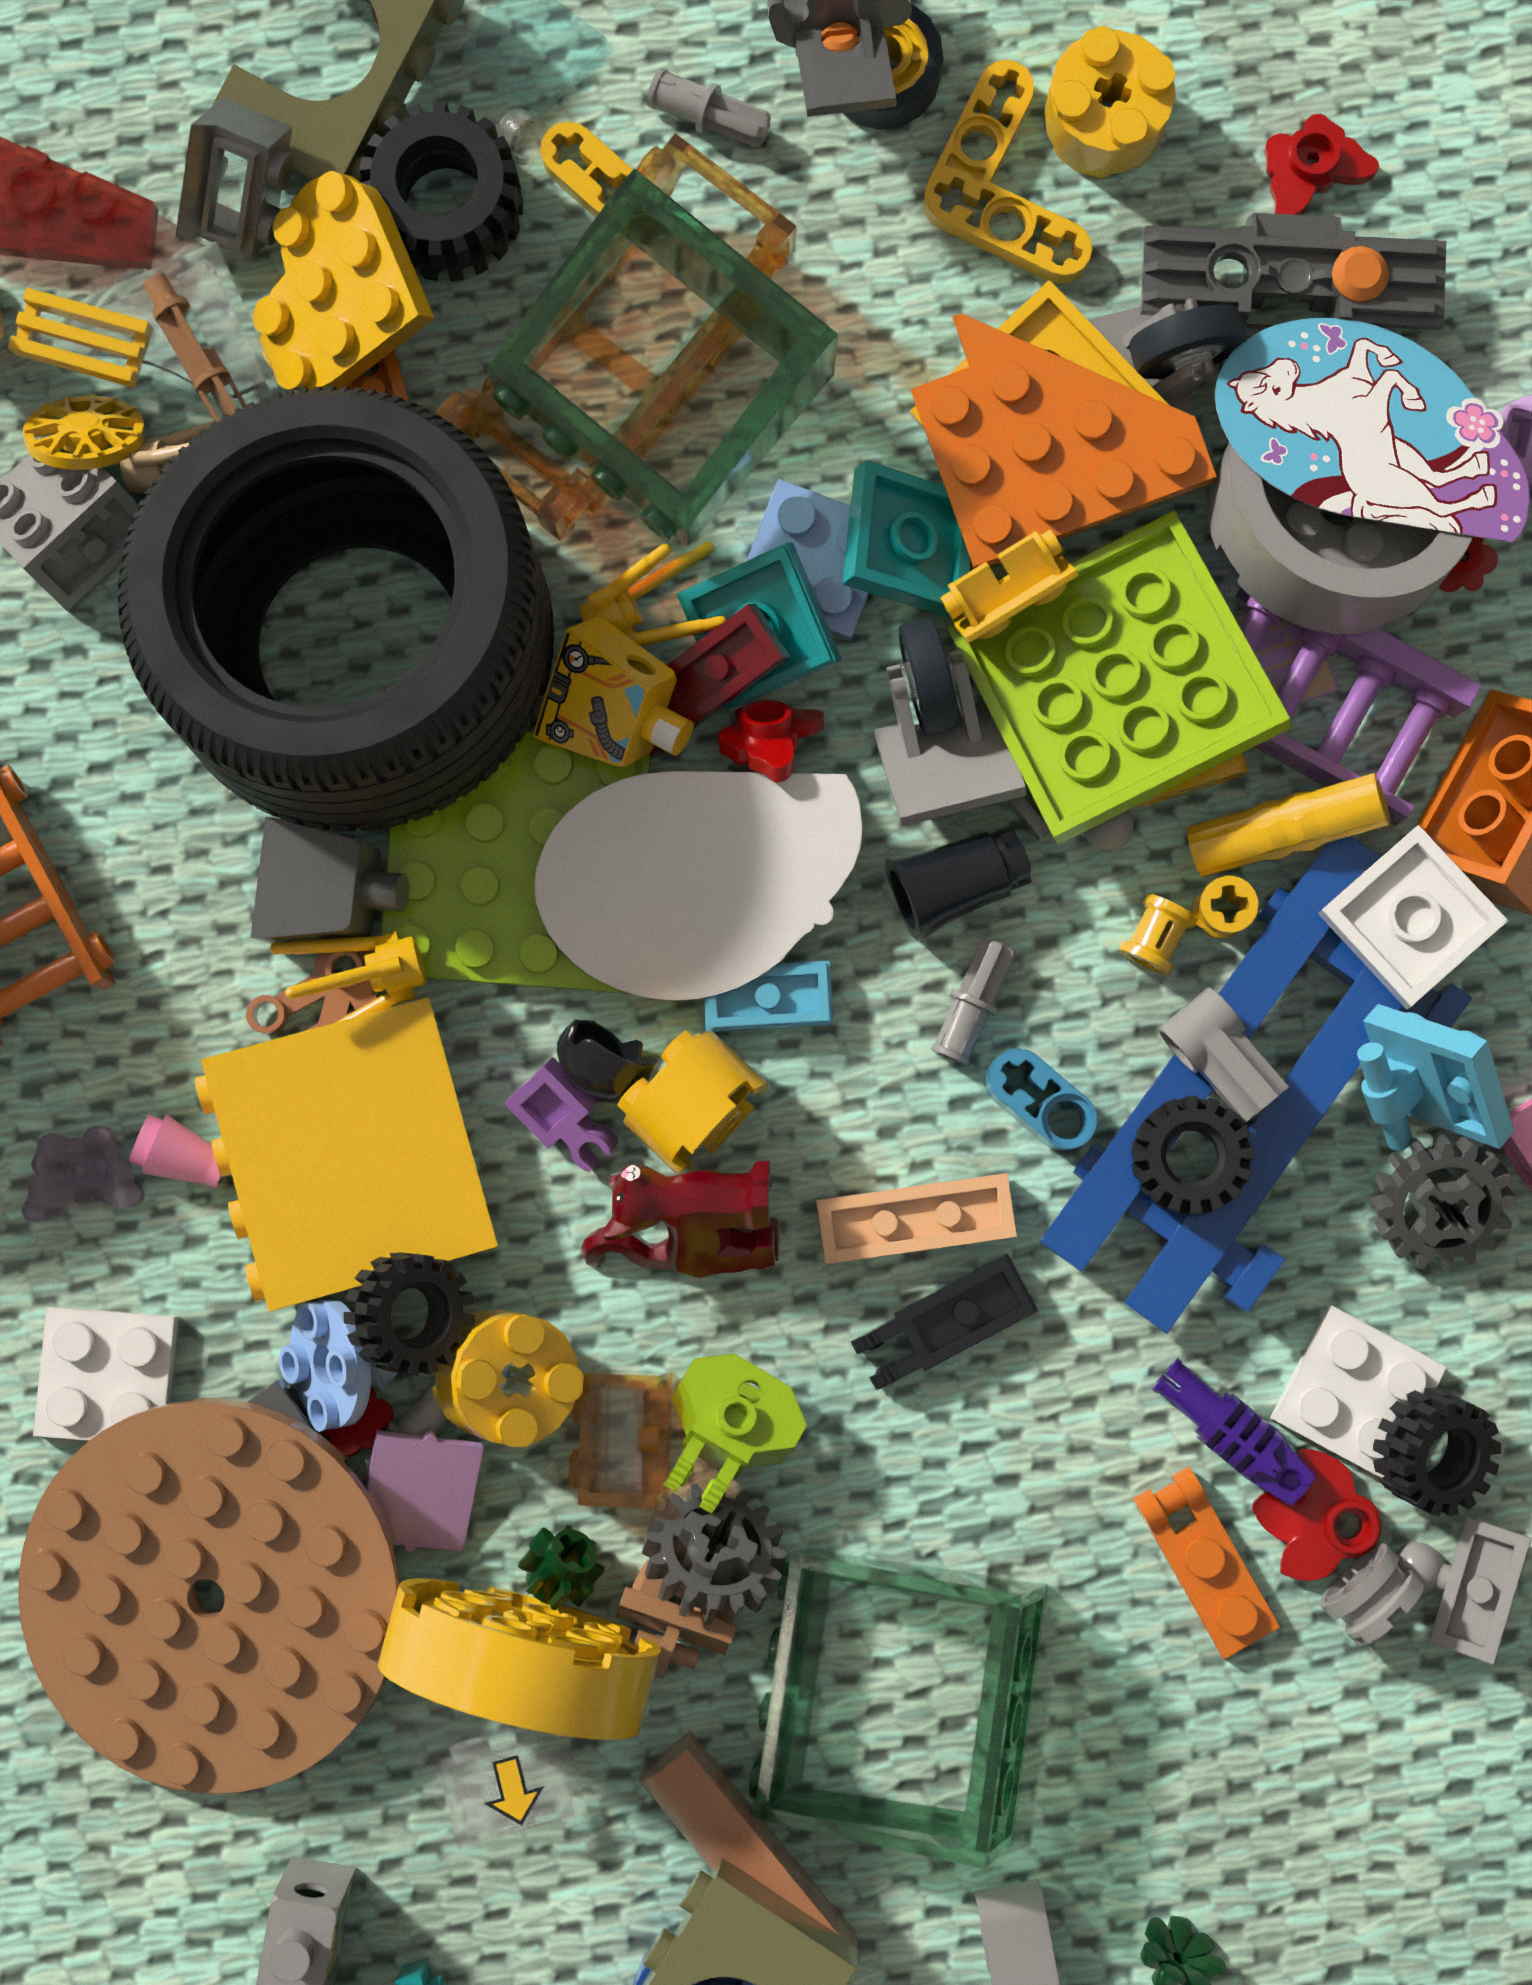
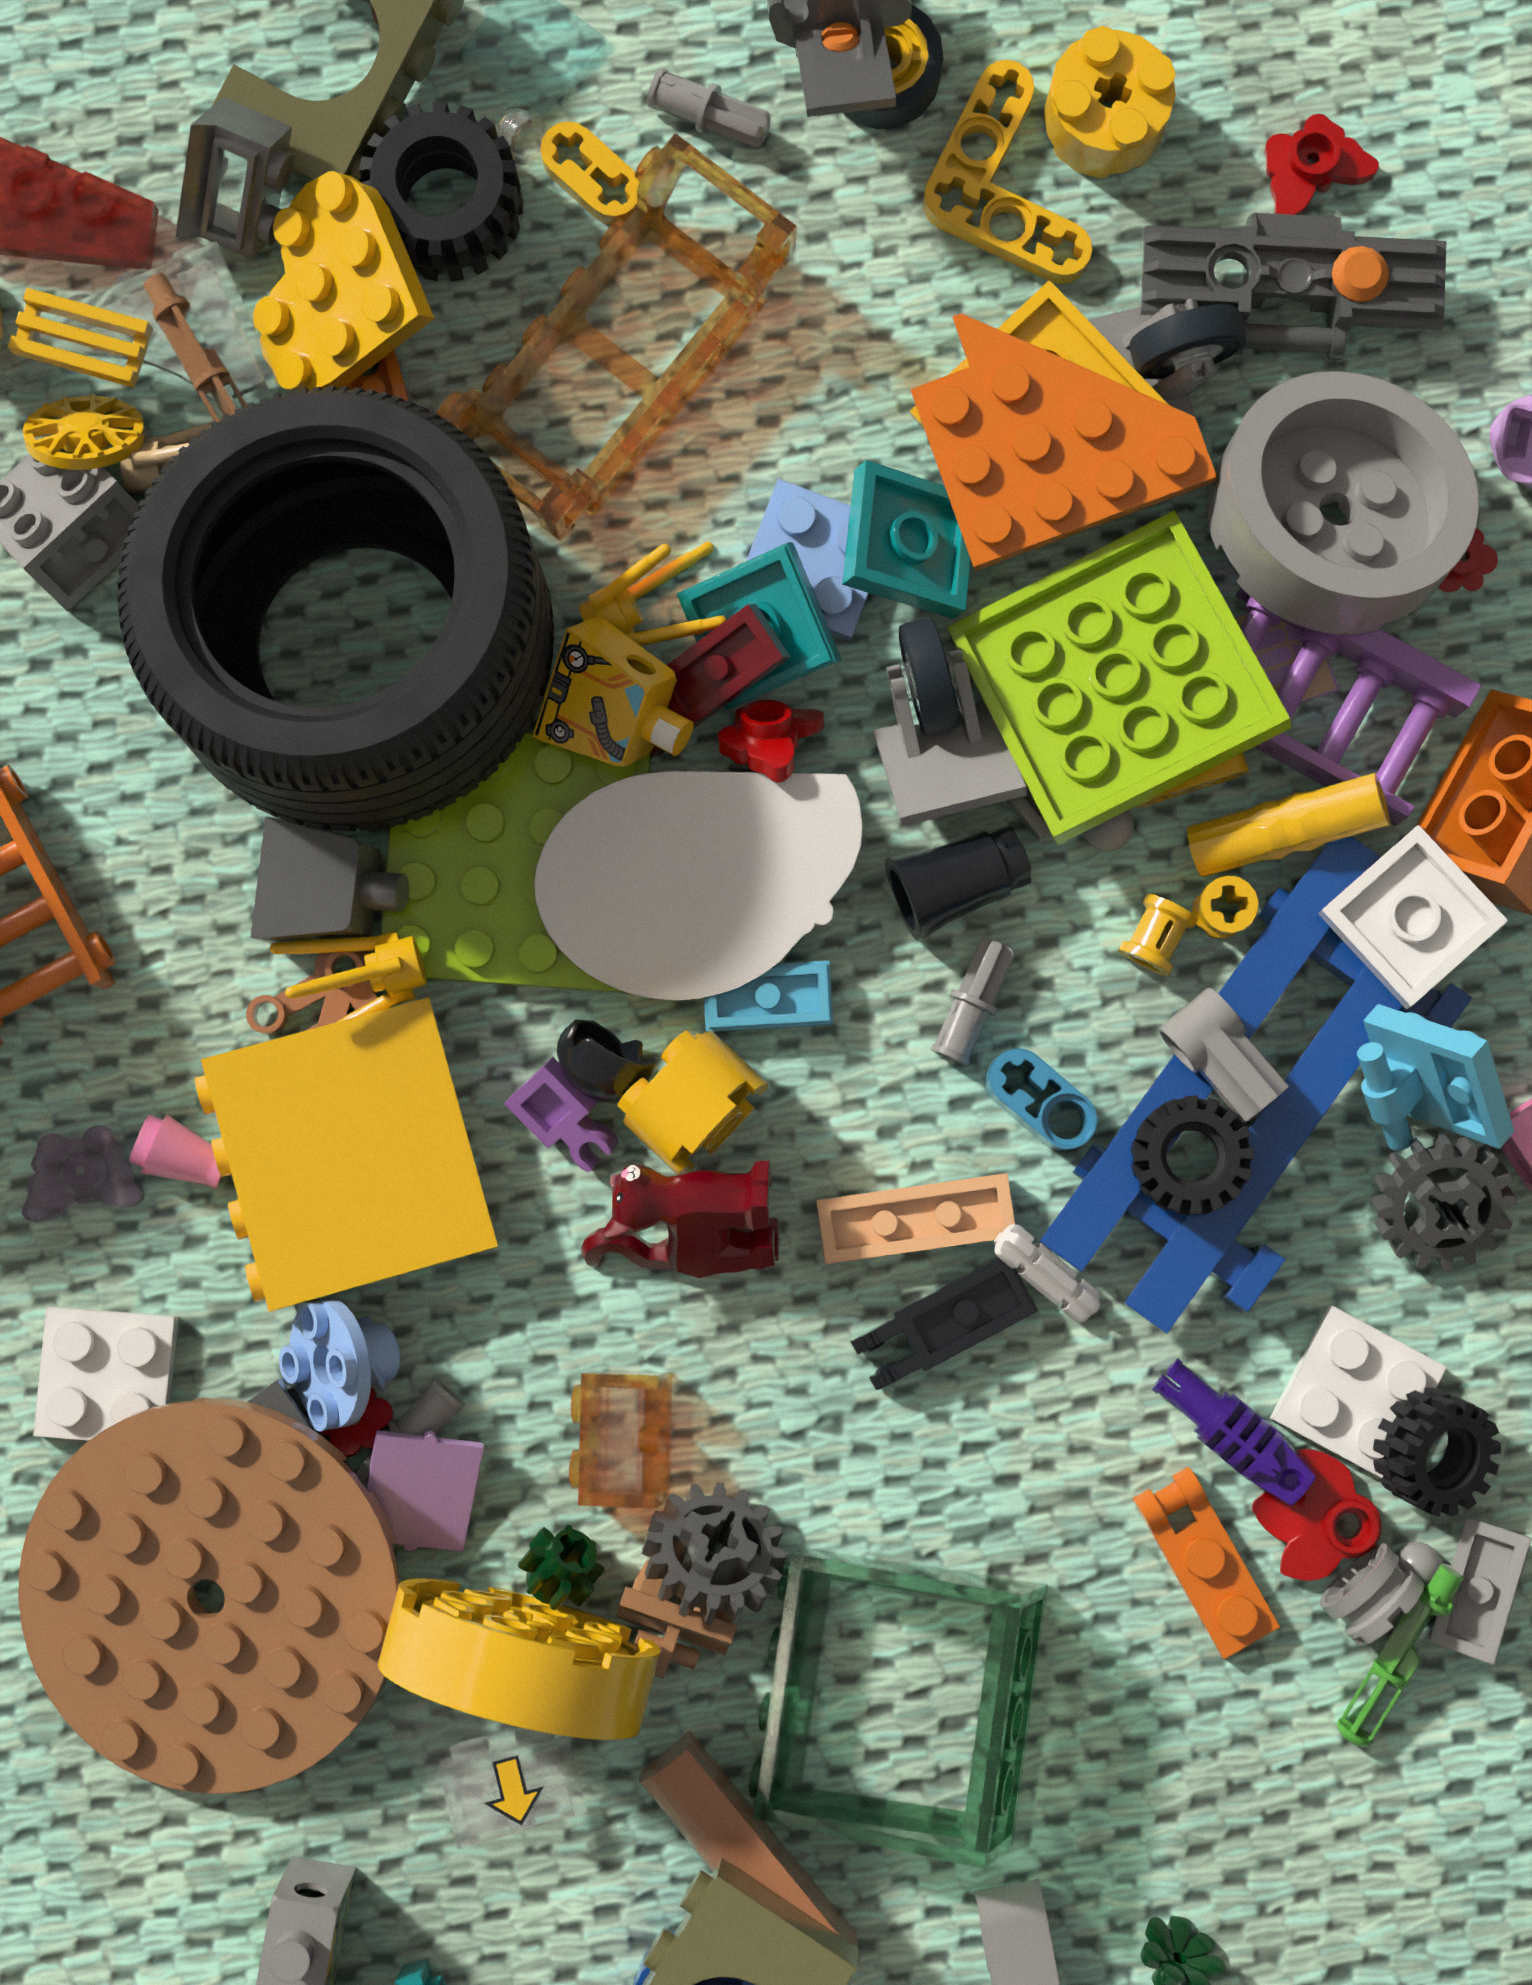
(374, 1308): black tyre -> none
(540, 1384): yellow brick -> none
(726, 282): clear green windscreen -> none
(732, 1421): lime hinge -> none
(1034, 577): yellow hinge -> none
(1047, 1273): none -> white axle
(1370, 429): sticker -> none
(1398, 1657): none -> bright green piece

